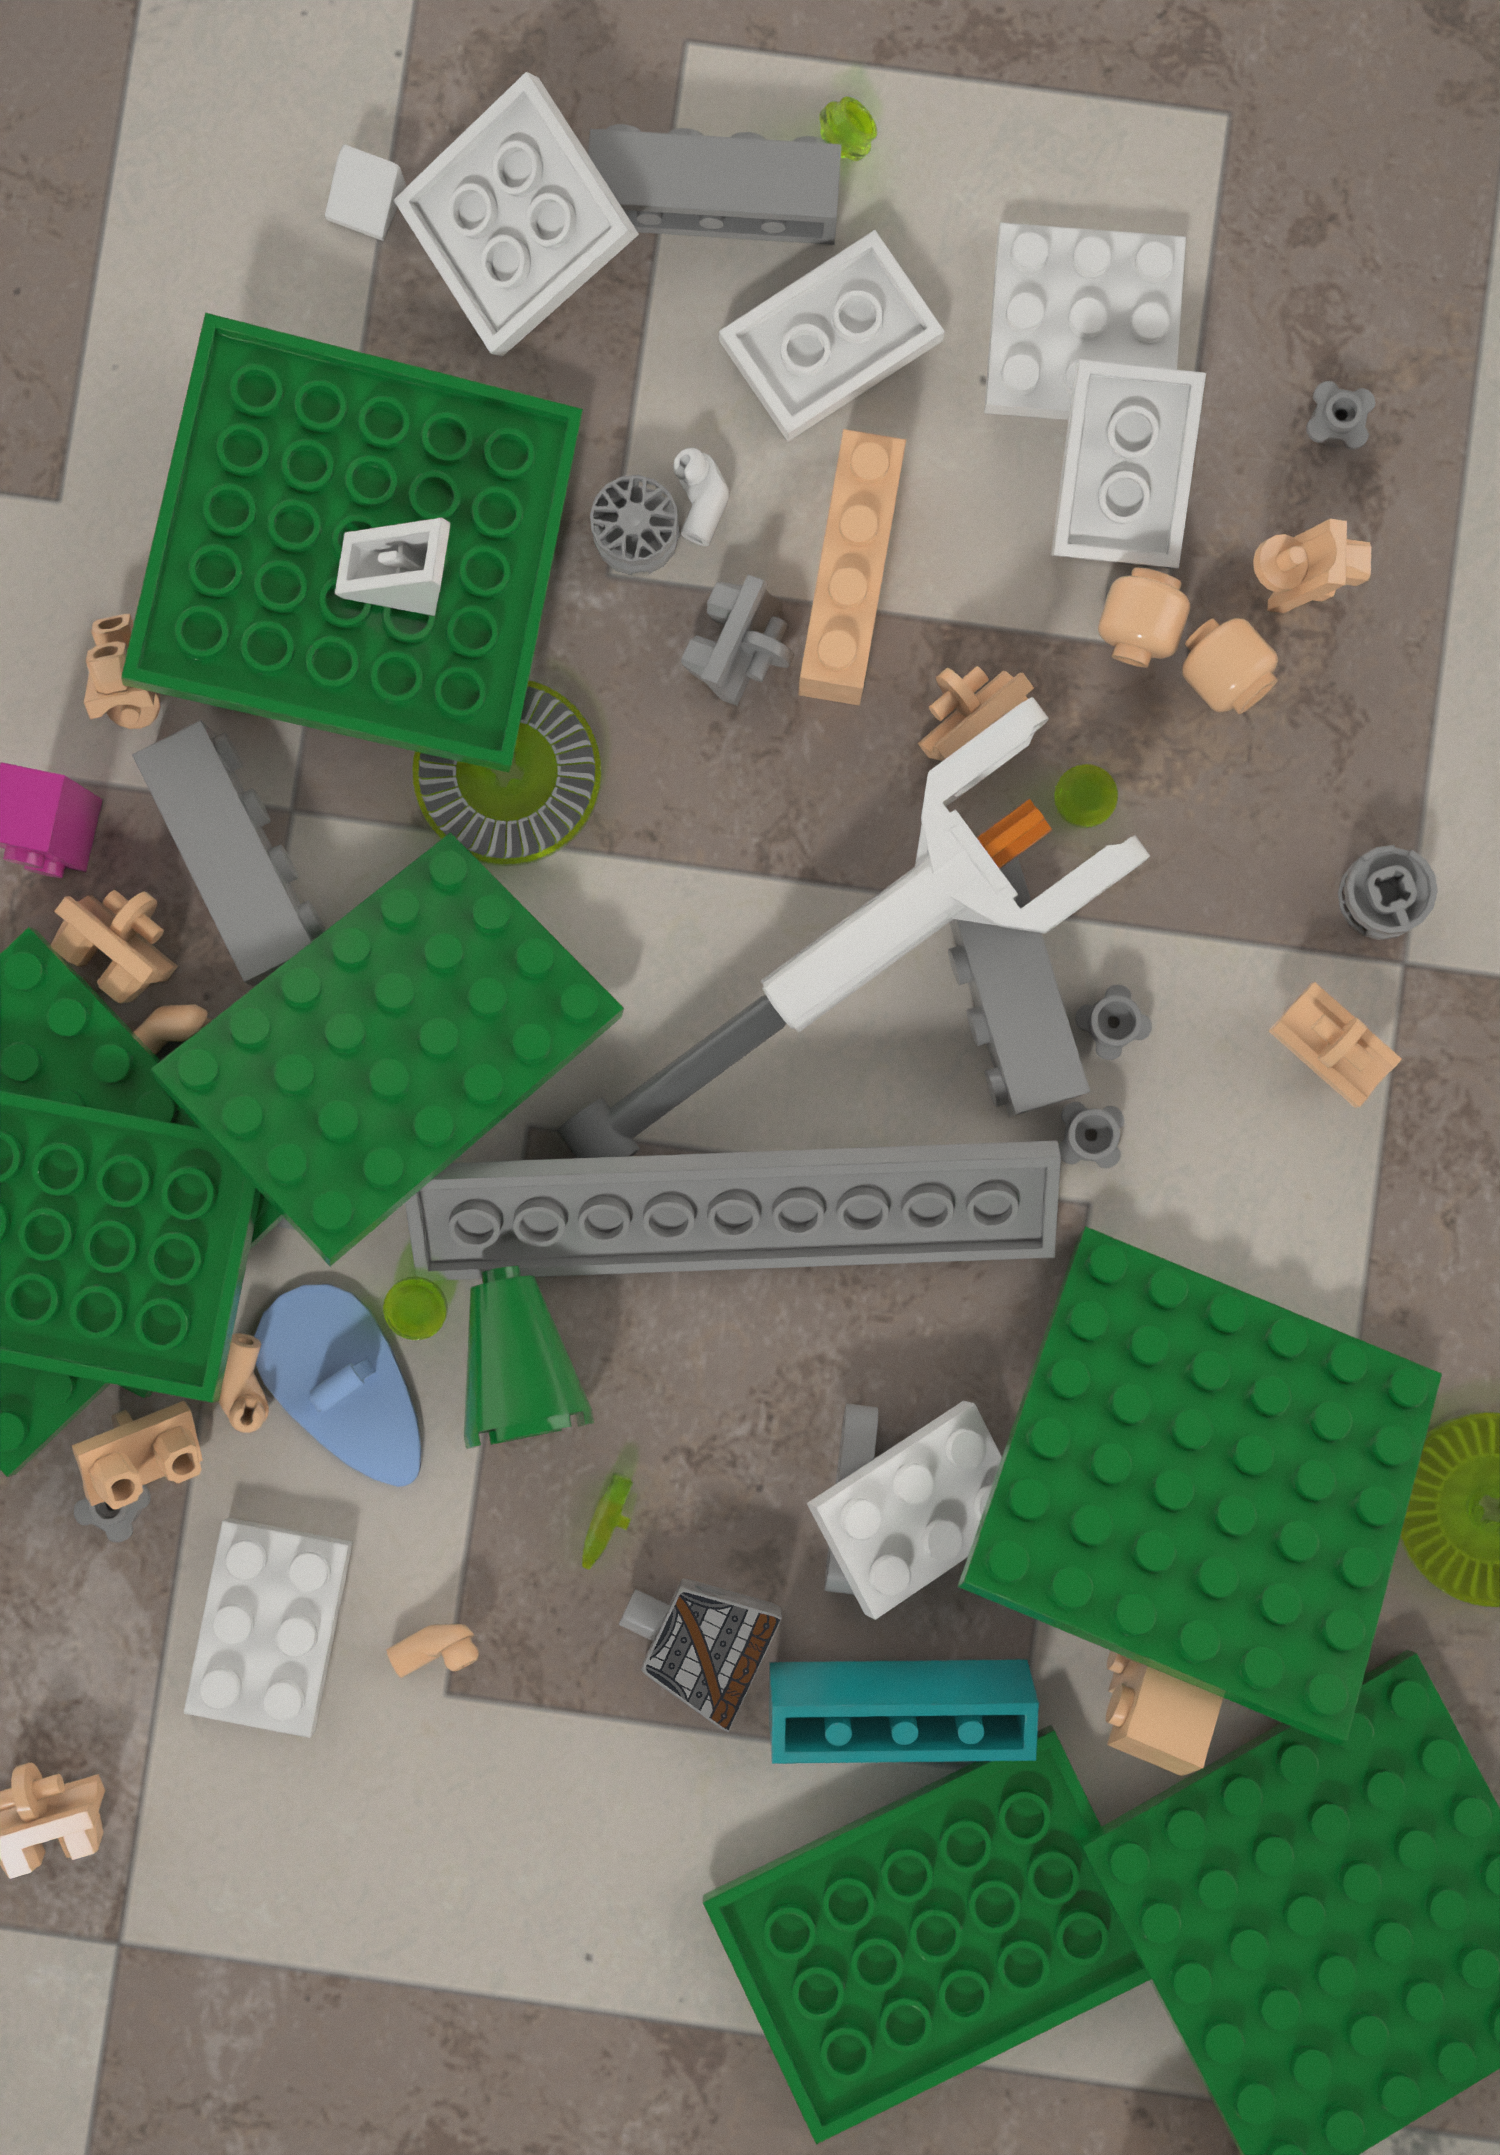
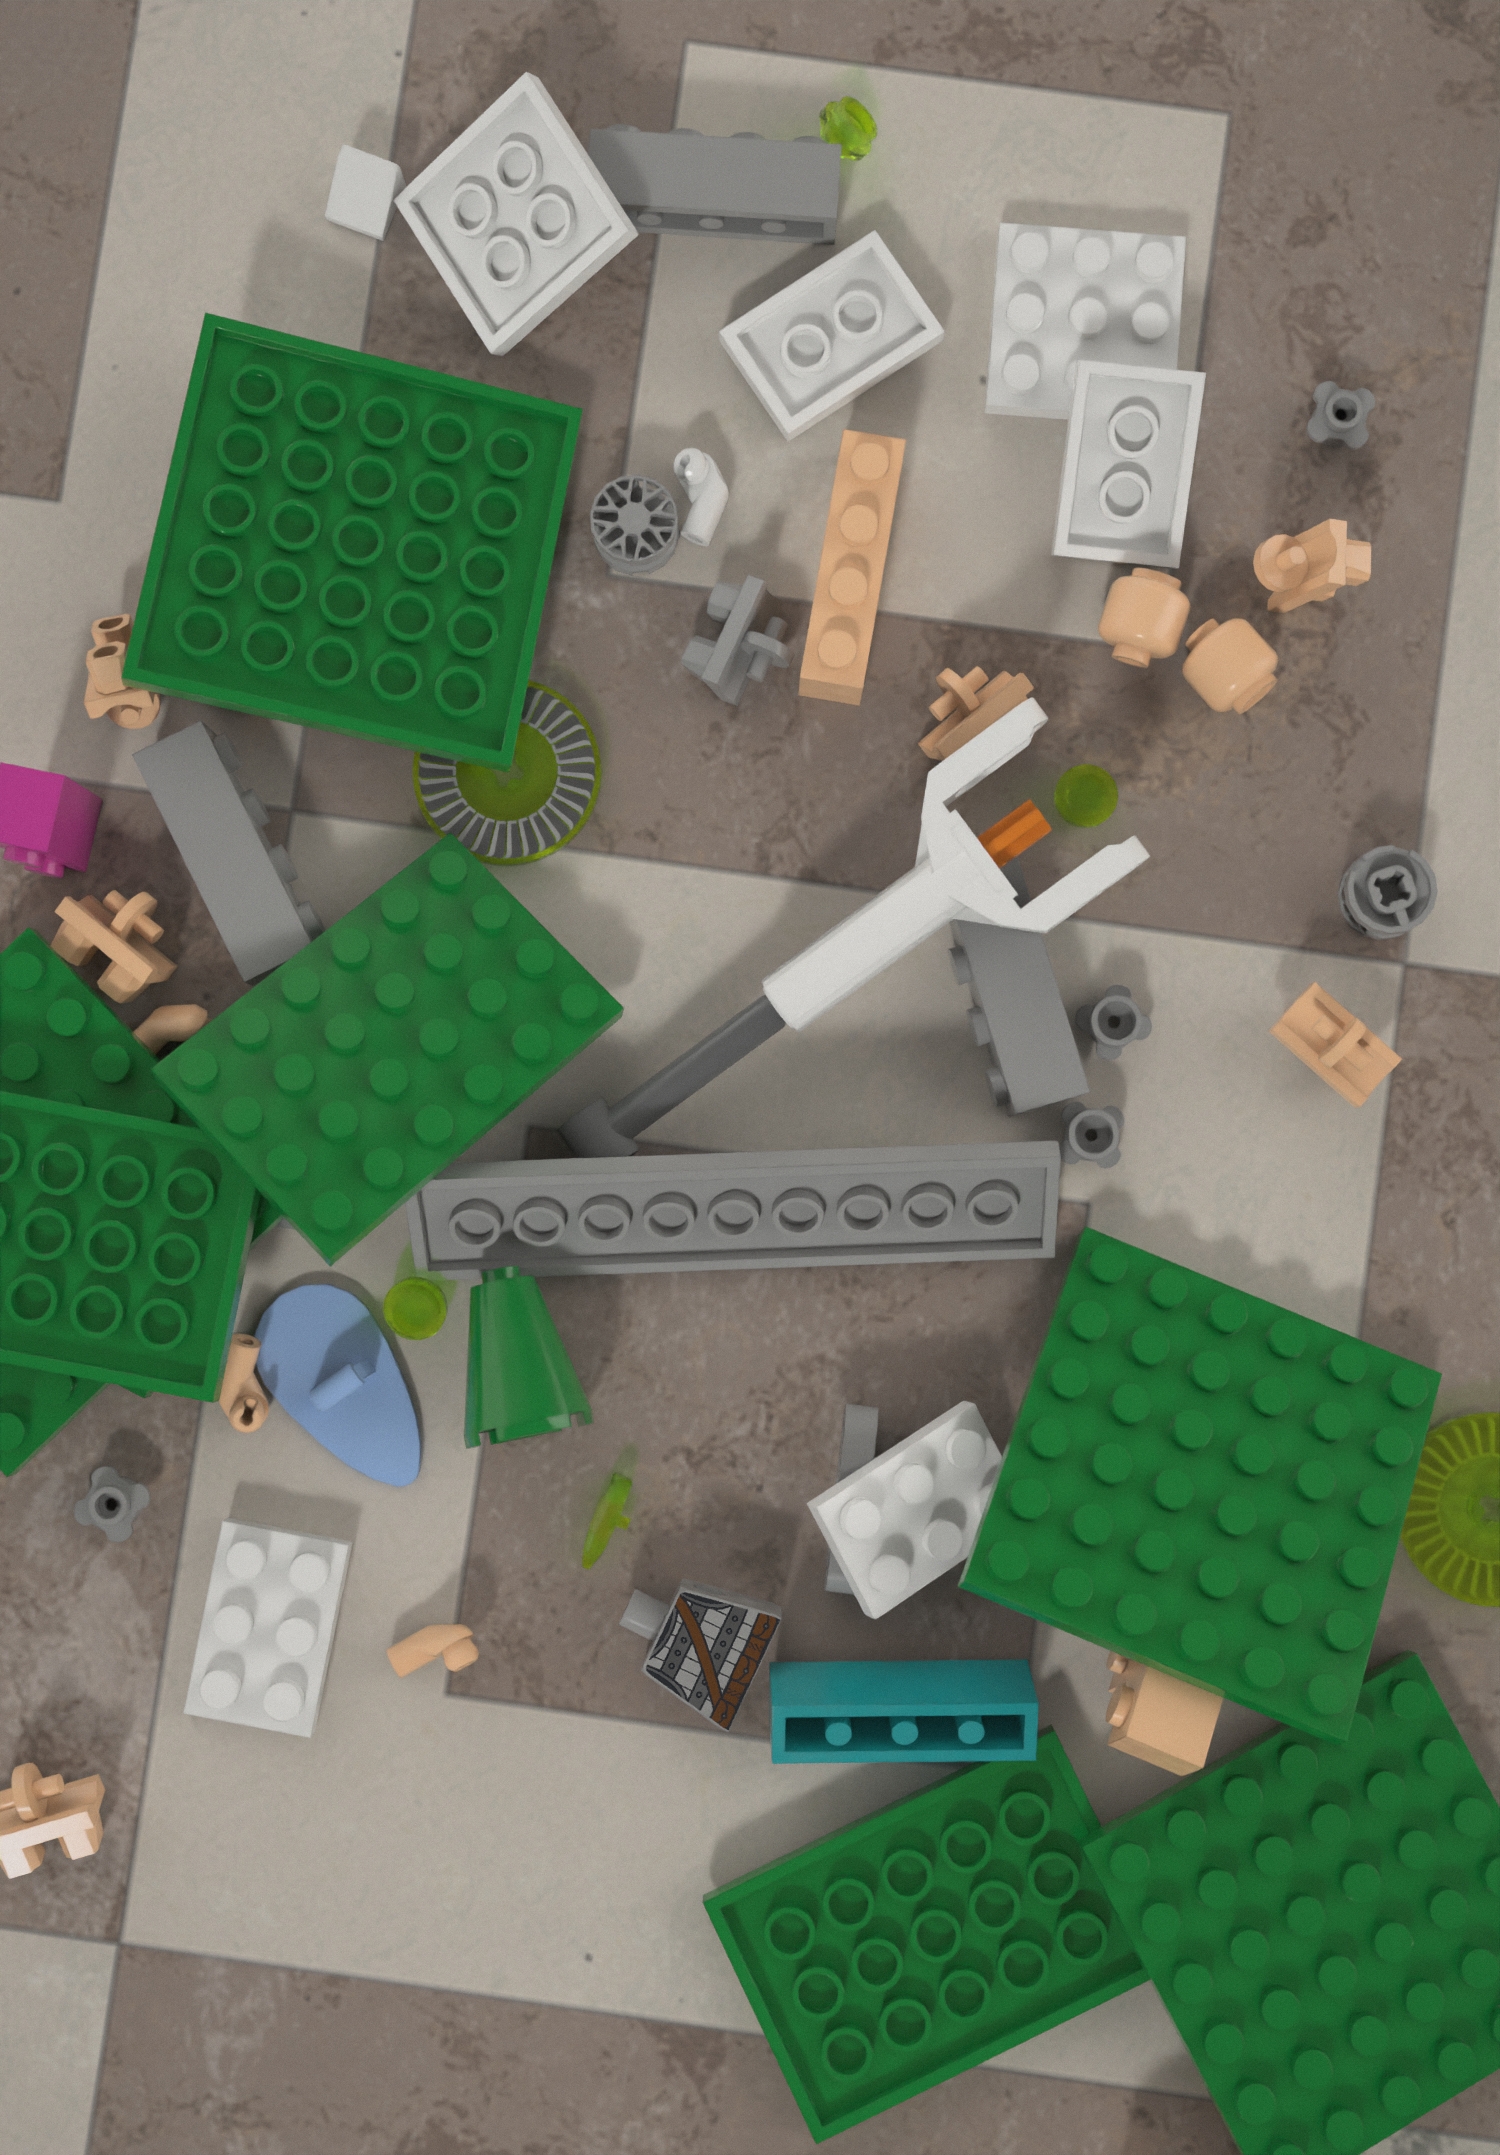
(137, 1453): light nougat hips -> none
(395, 565): white slope -> none

